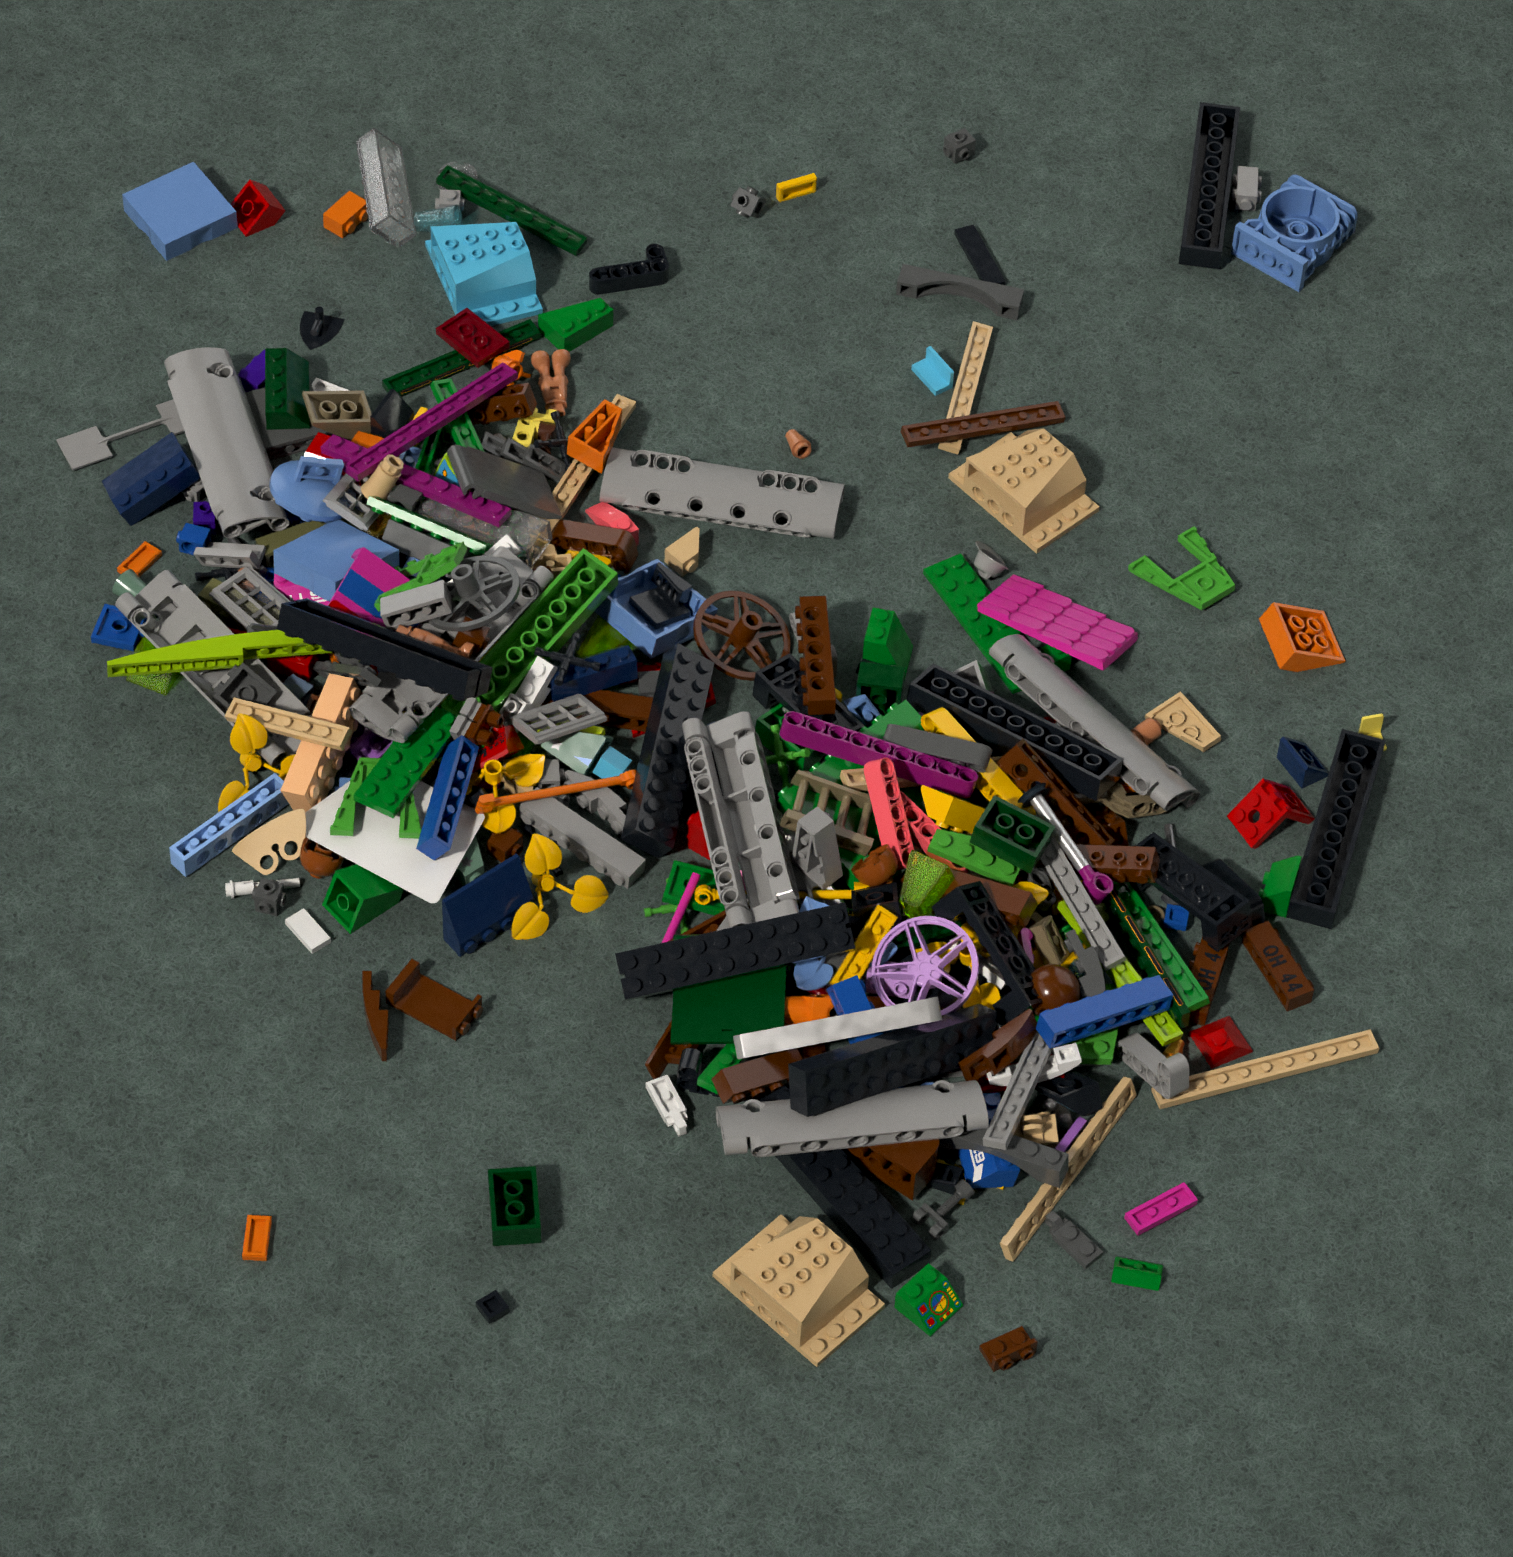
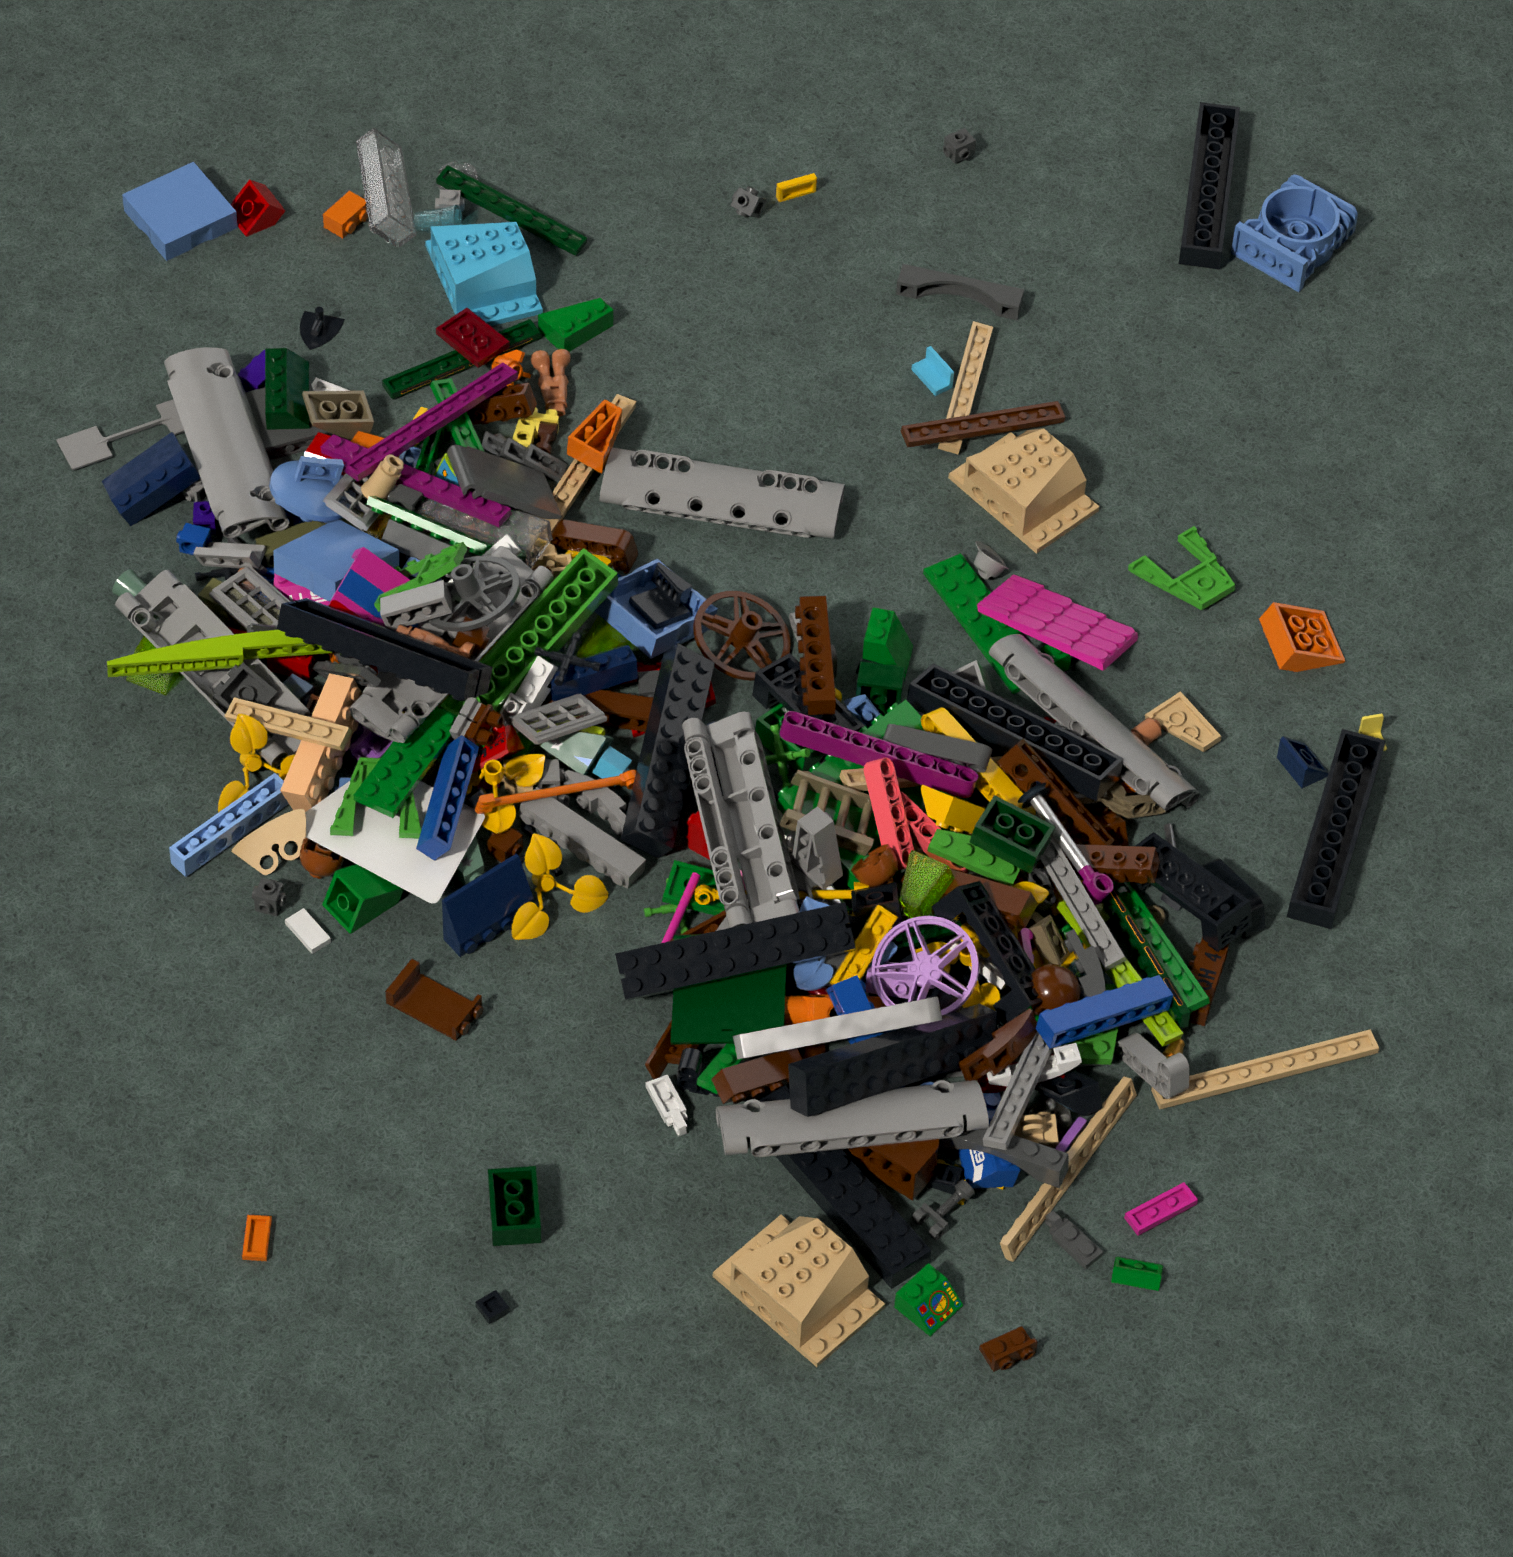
(106, 634): blue plate -> none
(140, 559): orange tile -> none
(246, 887): white pin -> none
(376, 1019): reddish brown slope -> none
(390, 415): black slope -> none
(560, 442): black piece -> none
(608, 516): coral slope -> none
(632, 275): black beam -> none
(684, 553): tan slope -> none
(798, 444): nougat cone -> none
(978, 255): black tile -> none
(1176, 917): blue plate -> none
(1220, 1042): red slope -> none
(1246, 189): light grey brick -> none
(1274, 804): red bracket -> none
(1278, 966): reddish brown brick -> none
(1280, 885): green slope -> none

